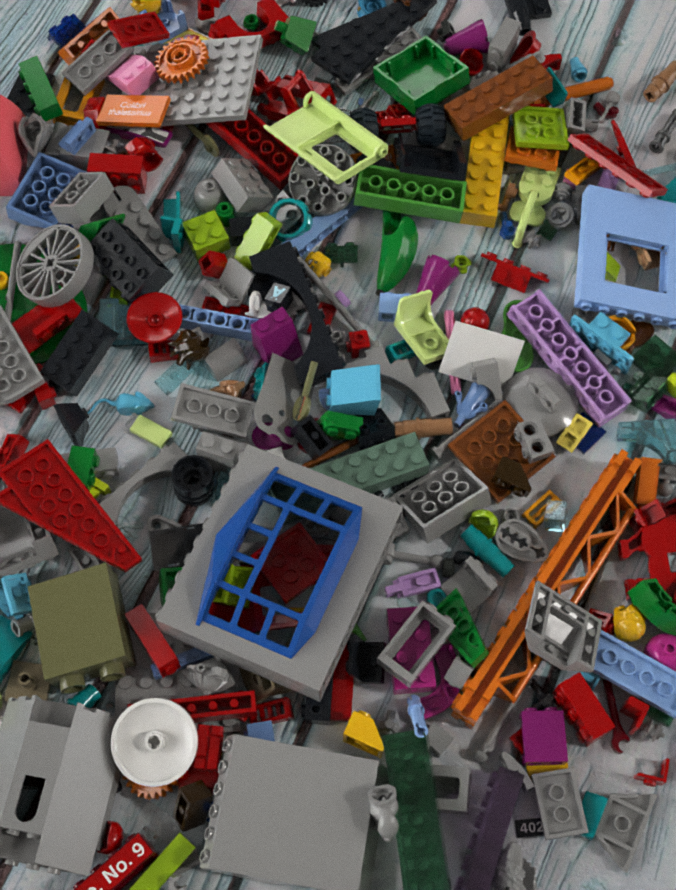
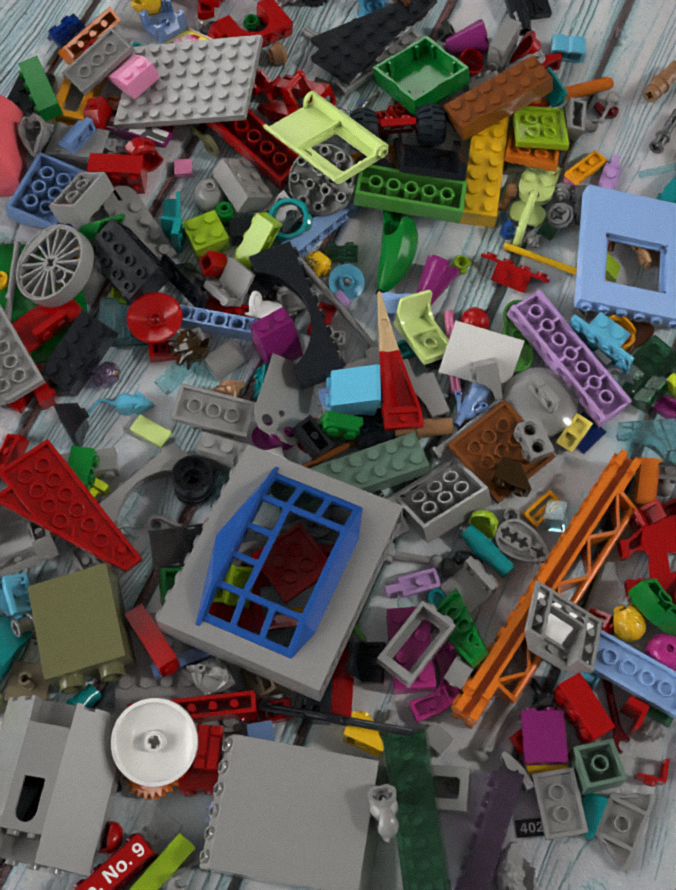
(106, 375): none -> clear purple head
(133, 110): orange tile -> none
(138, 29): red tile -> none
(181, 60): orange gear -> none
(183, 167): none -> bright pink tile
(187, 281): none -> black bracket
(192, 805): dark brown brick -> none
(263, 706): none -> black bar
(277, 54): none -> medium nougat cone
(278, 297): black brick -> none
(296, 33): green torso -> none
(303, 403): olive piece -> none
(349, 271): none -> medium azure dish
(356, 341): red bracket -> none
(398, 398): none -> red plate
(416, 713): light blue pin -> none
(542, 259): none -> yellow bar
(571, 48): none -> medium azure brick
(578, 71): medium azure cone -> none
(597, 766): none -> sand green brick
(619, 166): red plate -> none
(622, 148): red plate -> none

